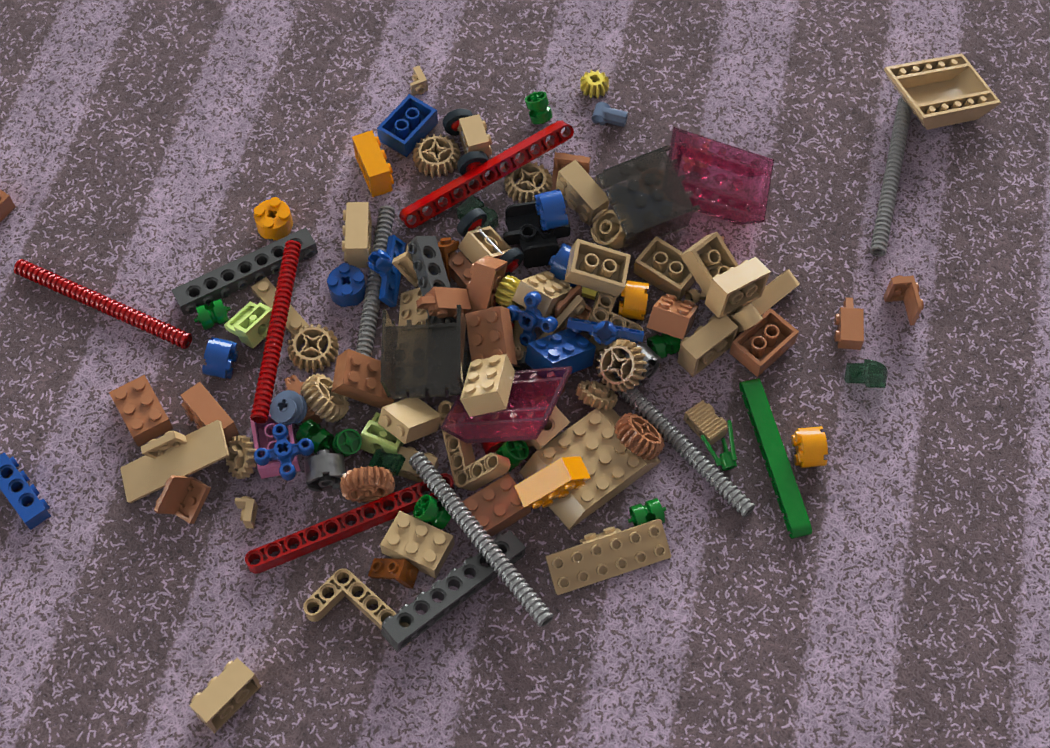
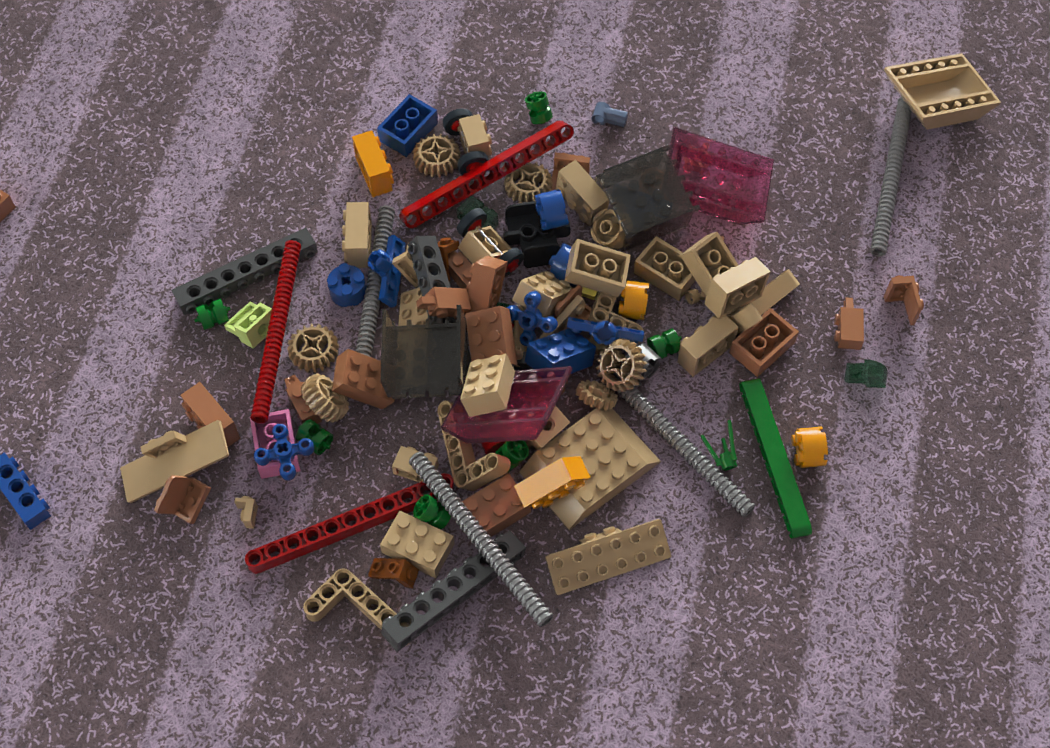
(102, 303): red piece -> none
(141, 410): nougat brick -> none
(219, 358): blue brick -> none
(225, 695): tan brick -> none
(241, 457): tan gear -> none
(265, 292): tan plate -> none
(273, 219): light orange brick -> none
(288, 408): sand blue piece -> none
(324, 470): flat silver brick -> none
(346, 442): green wheel -> none
(367, 484): nougat gear -> none
(377, 437): yellowish green brick -> none
(387, 460): clear green brick -> none
(409, 419): tan brick -> none
(419, 82): tan bracket -> none
(506, 291): light yellow gear -> none
(594, 84): light yellow gear -> none
(639, 436): nougat gear -> none
(645, 513): green wheel -> none
(672, 316): nougat brick -> none
(705, 422): tan brick -> none

